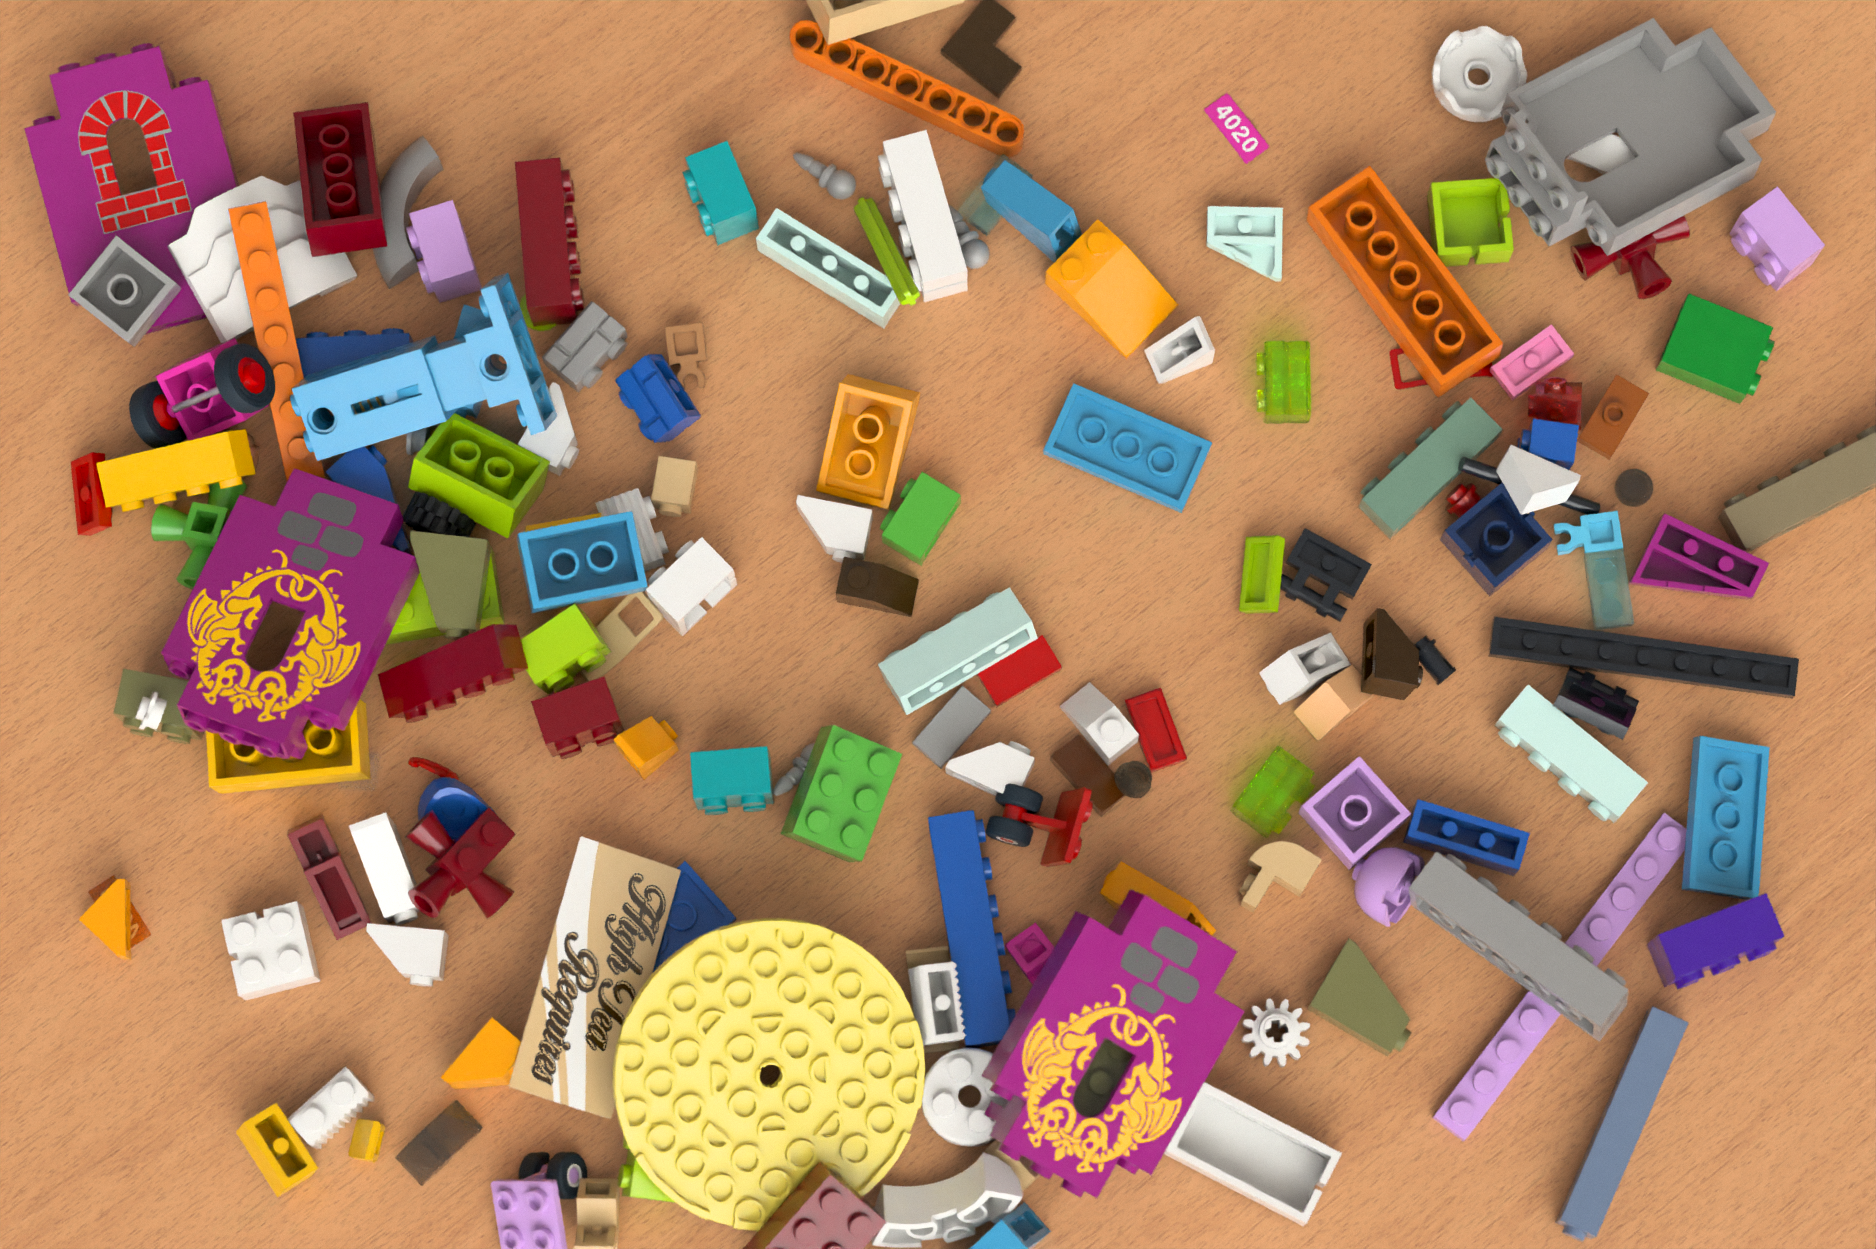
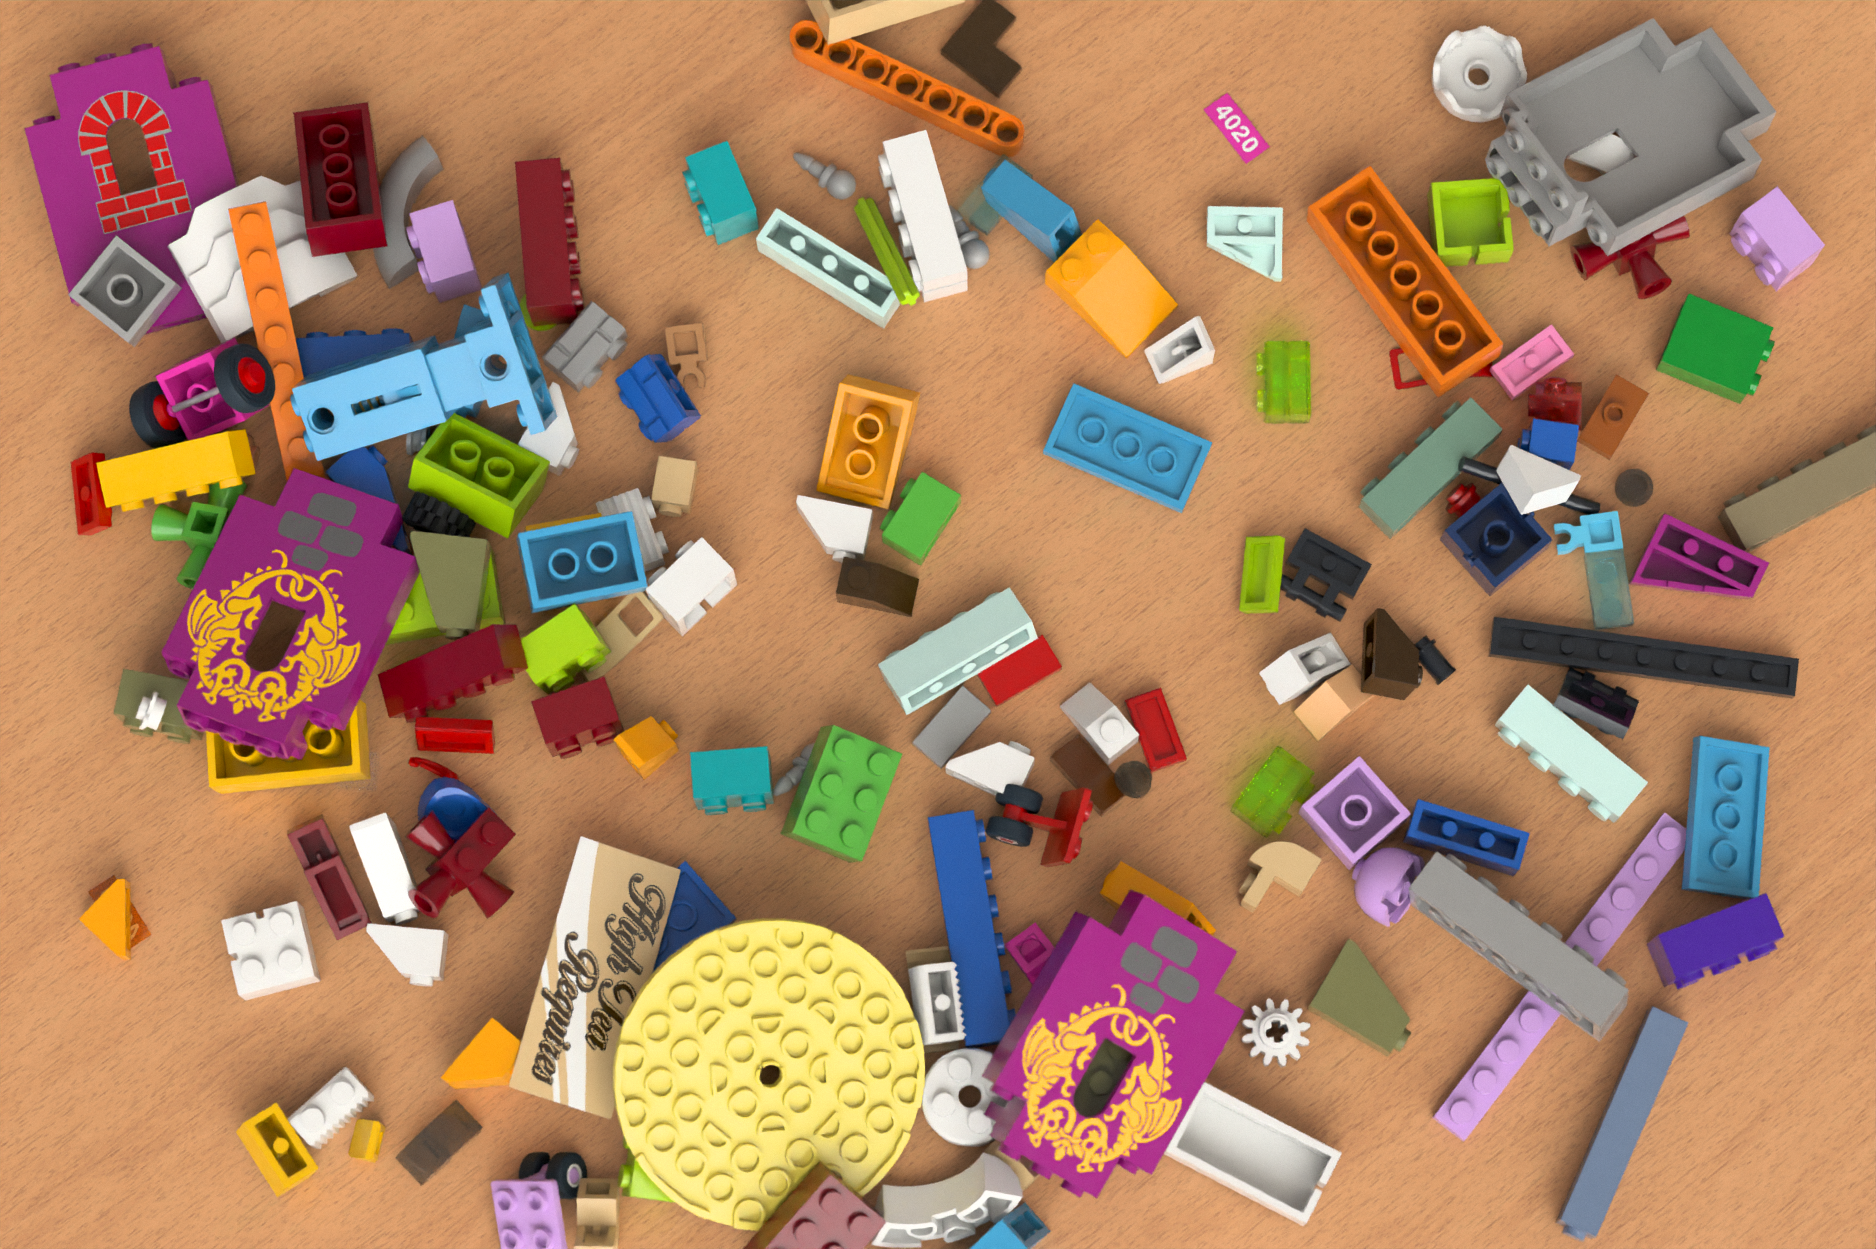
(455, 735): none -> red tile

